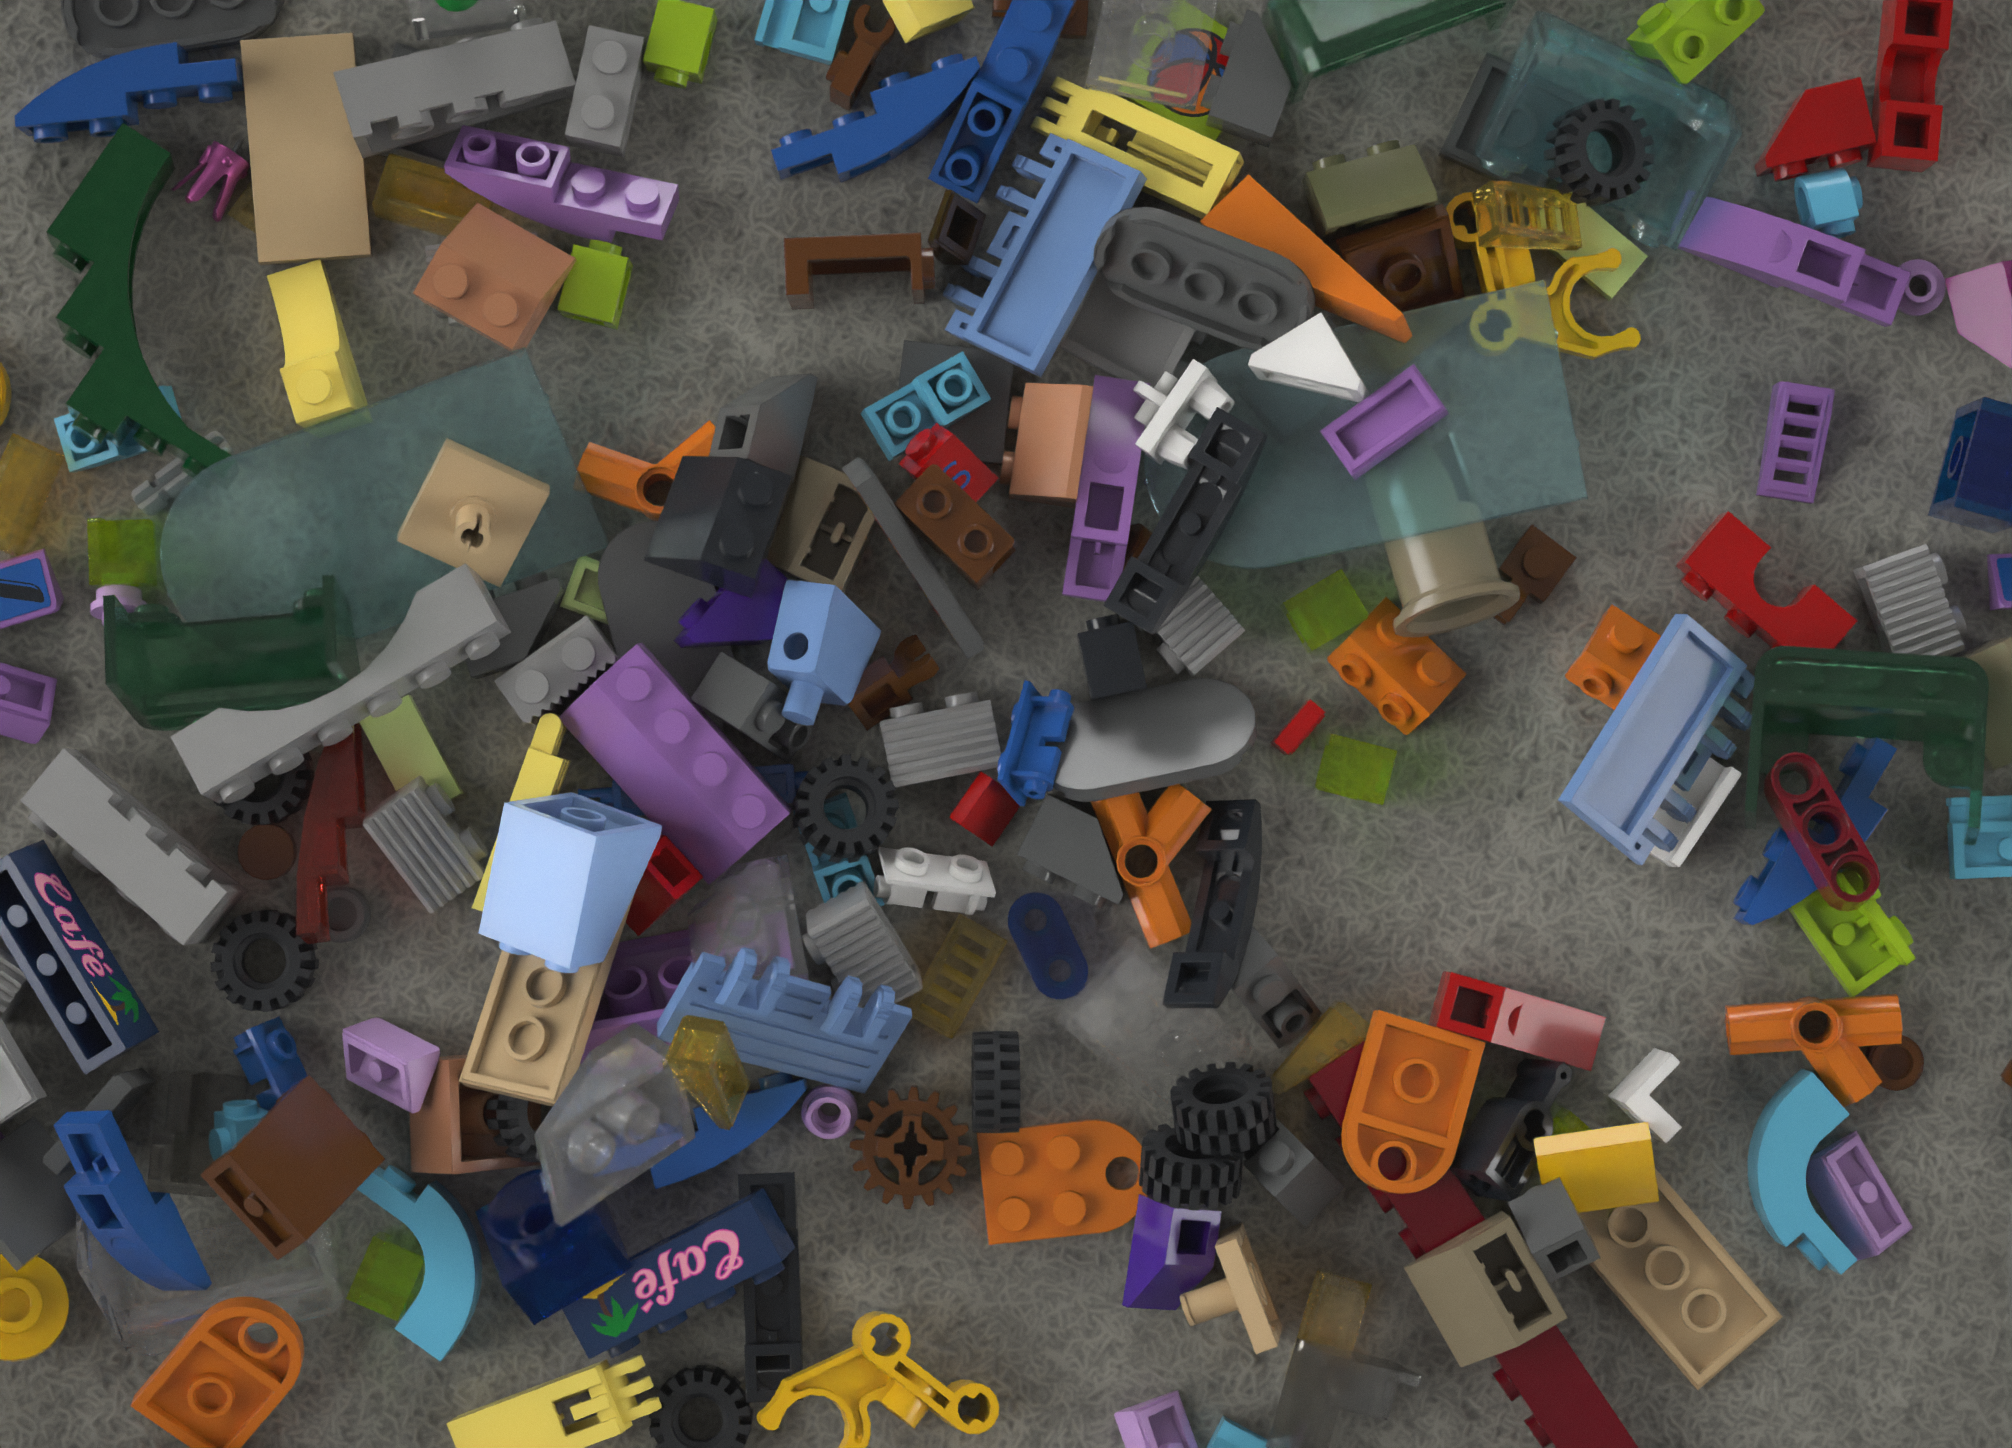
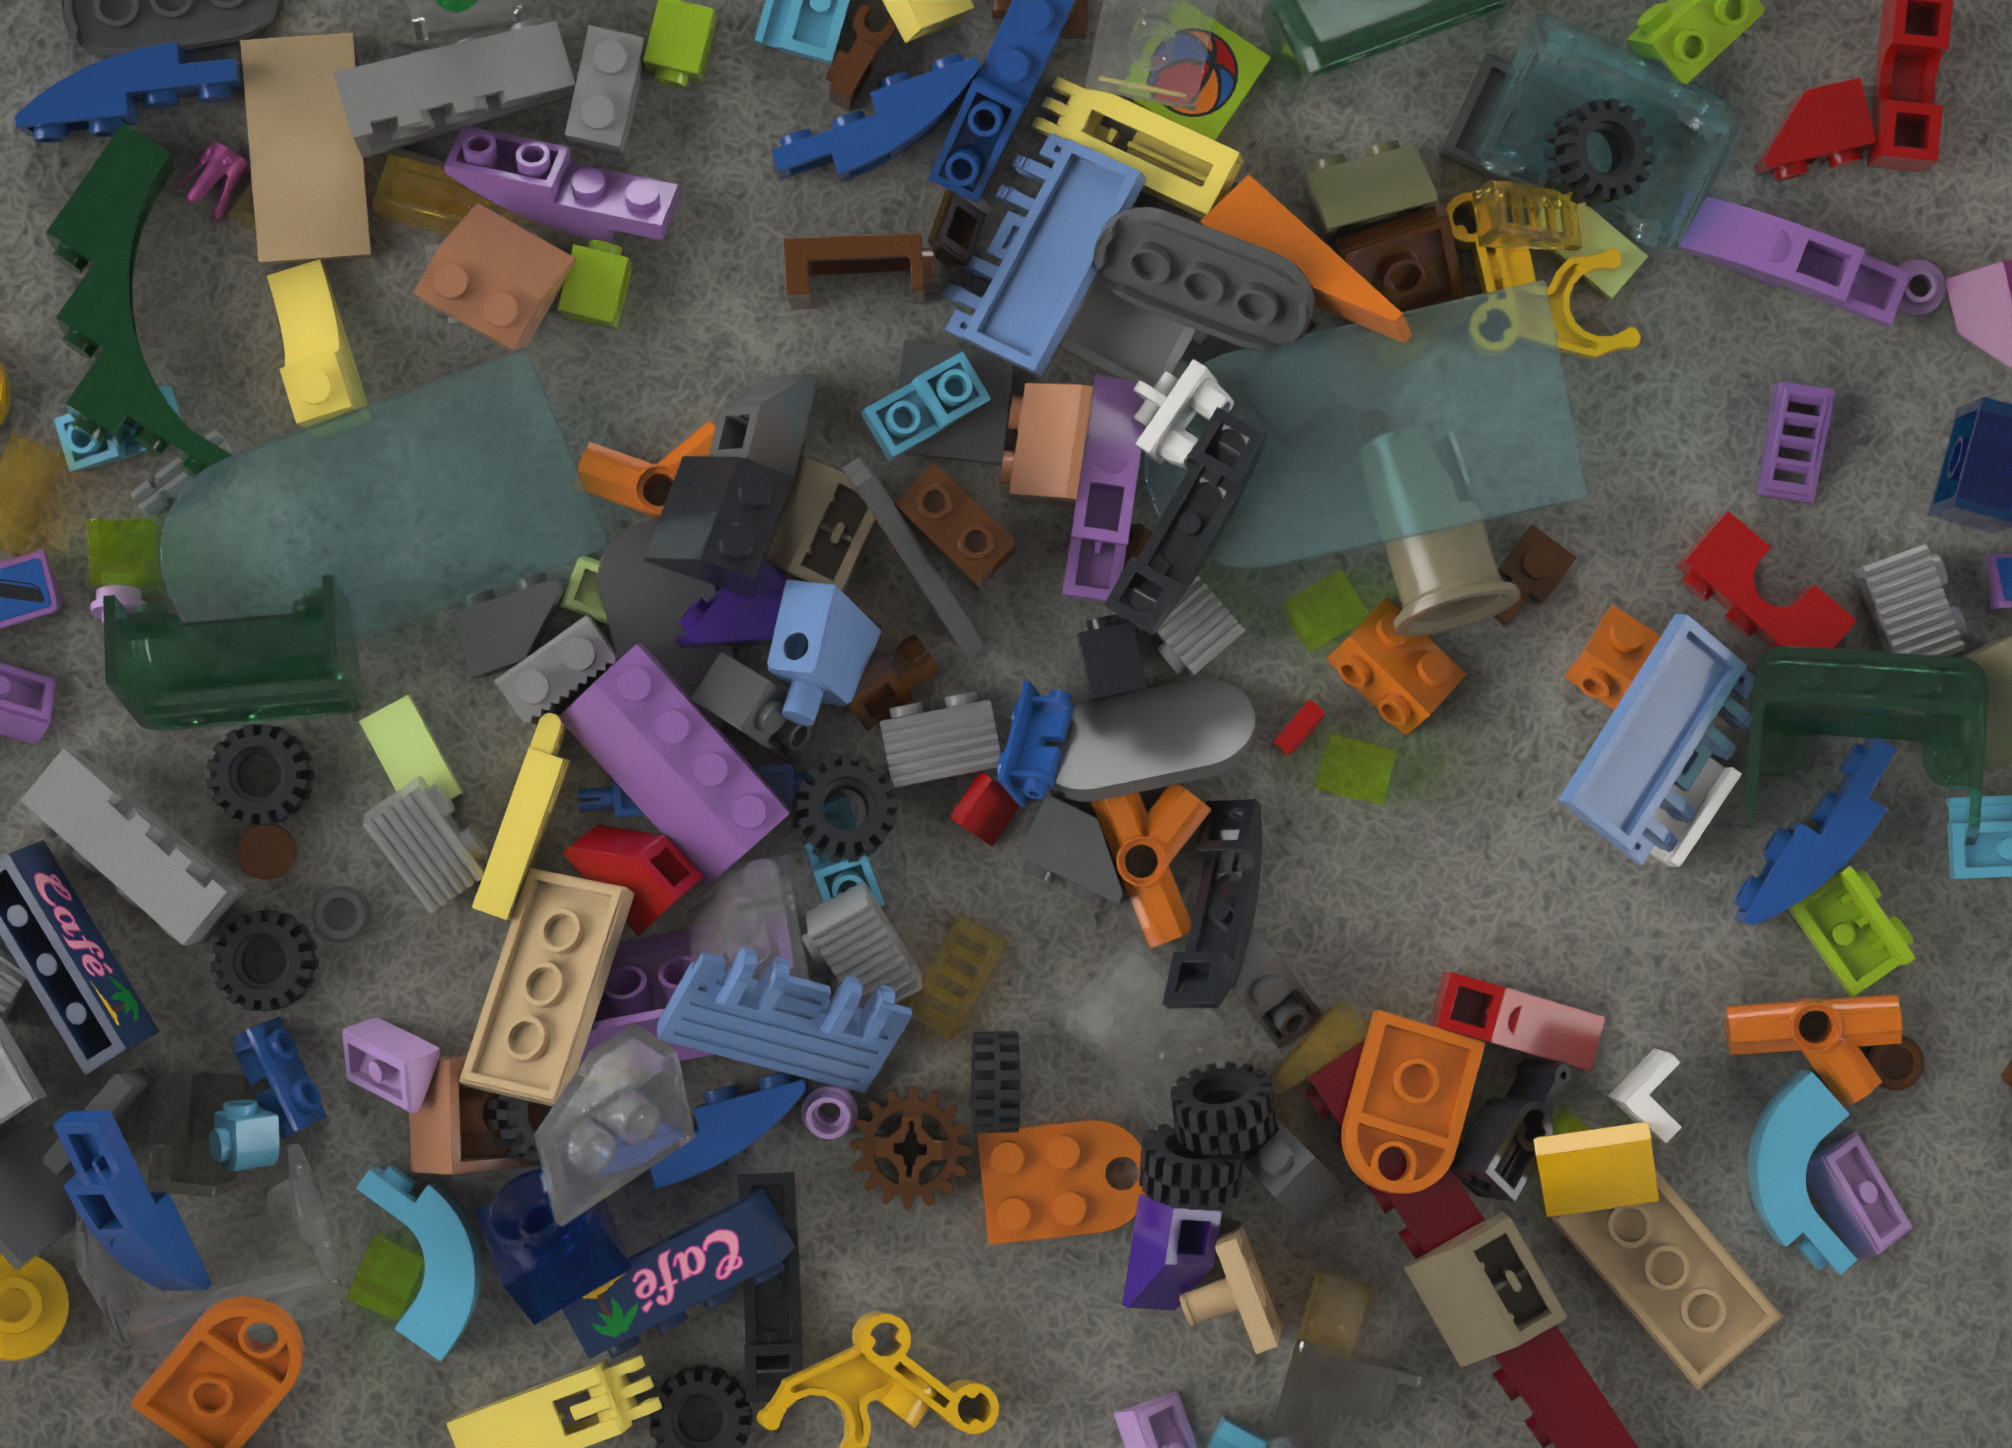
(293, 1168): reddish brown panel -> none
(333, 806): clear red slope -> none
(442, 628): light grey arch -> none
(473, 512): tan tile -> none
(564, 878): light blue slope -> none
(709, 1068): clear yellow slope -> none
(945, 450): red brick -> none
(957, 881): white hinge -> none
(1047, 945): clear blue plate -> none
(1253, 86): dark grey slope -> none
(1311, 361): white slope -> none
(1384, 422): medium lavender tile -> none
(1554, 1230): dark grey slope -> none
(1822, 804): dark red beam -> none
(1828, 201): medium azure plate -> none

